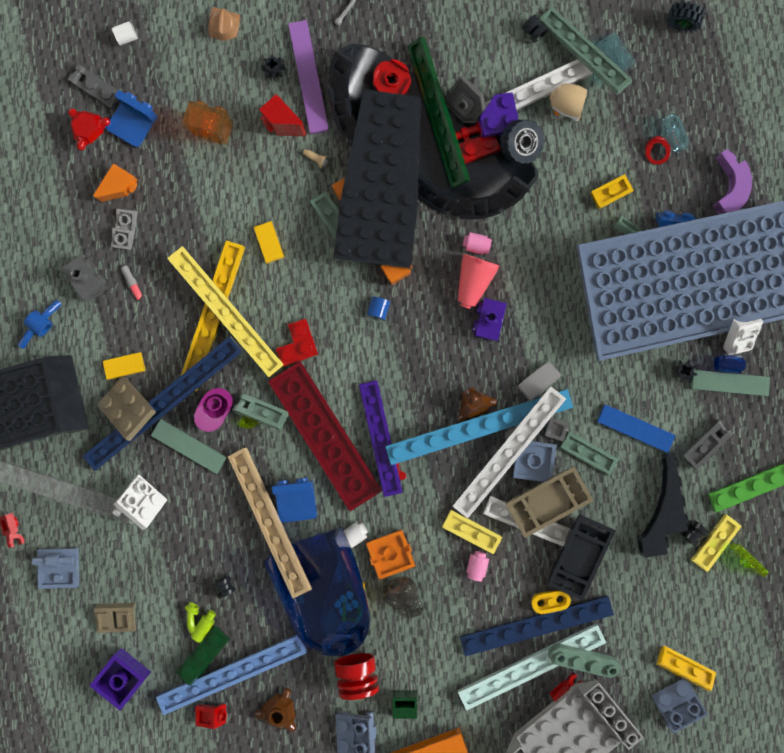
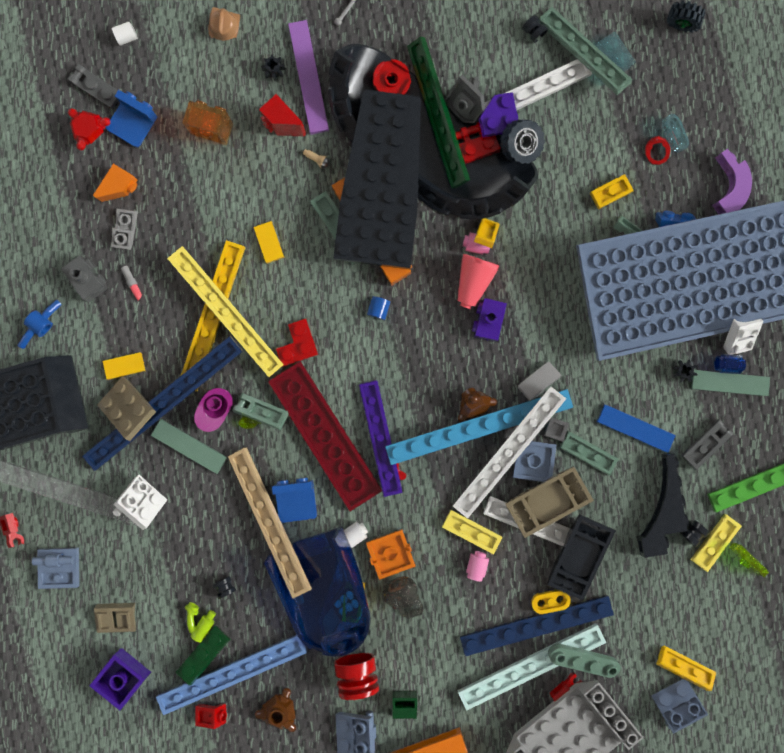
(486, 232): none -> yellow tile
(568, 100): tan piece -> none

